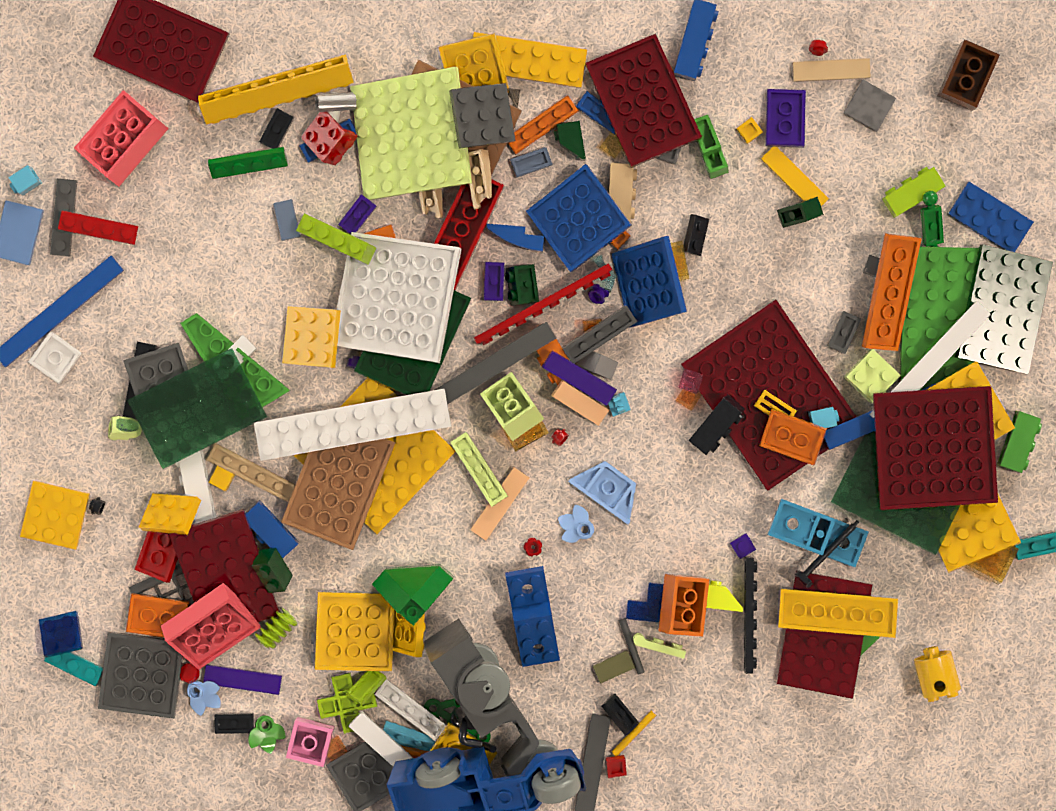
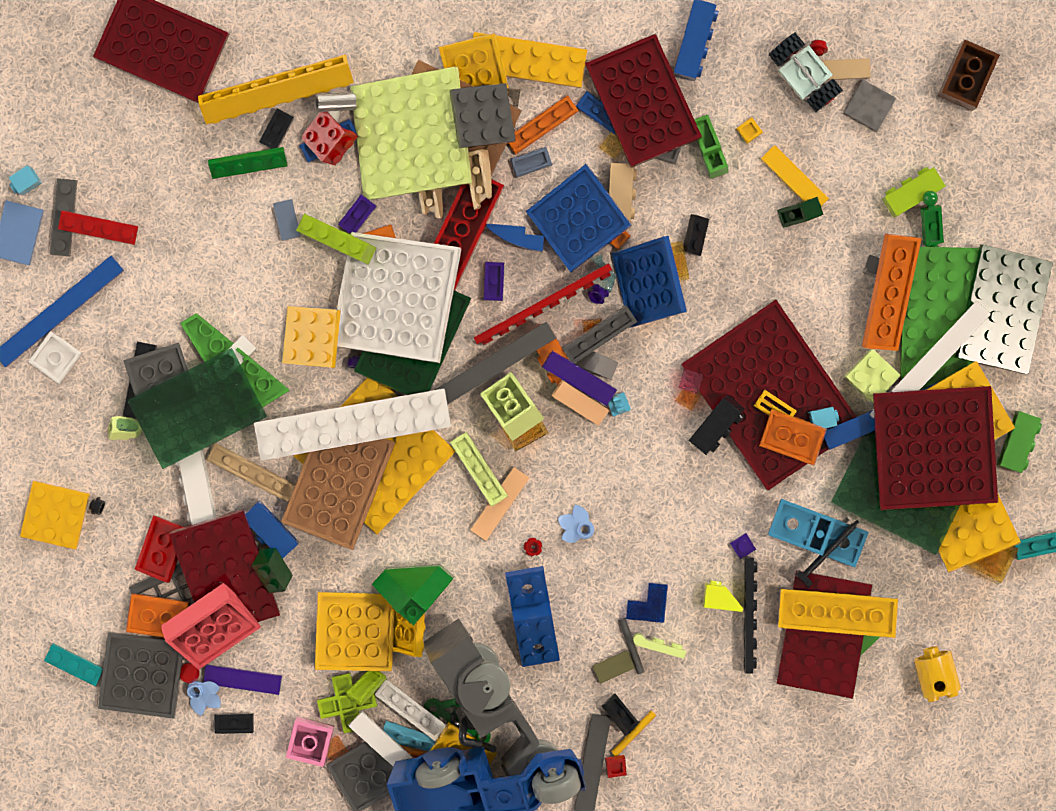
(60, 634): clear blue plate -> none
(121, 138): coral slope -> none
(170, 513): yellow plate -> none
(221, 478): yellow tile -> none
(266, 737): bright green plate -> none
(276, 629): lime piece -> none
(522, 284): dark green bracket -> none
(559, 437): red plate -> none
(571, 138): dark green slope -> none
(608, 488): light blue wing -> none
(683, 605): orange brick -> none
(785, 118): dark purple tile -> none
(805, 72): none -> plate
(844, 332): dark grey plate -> none
(990, 217): blue plate -> none

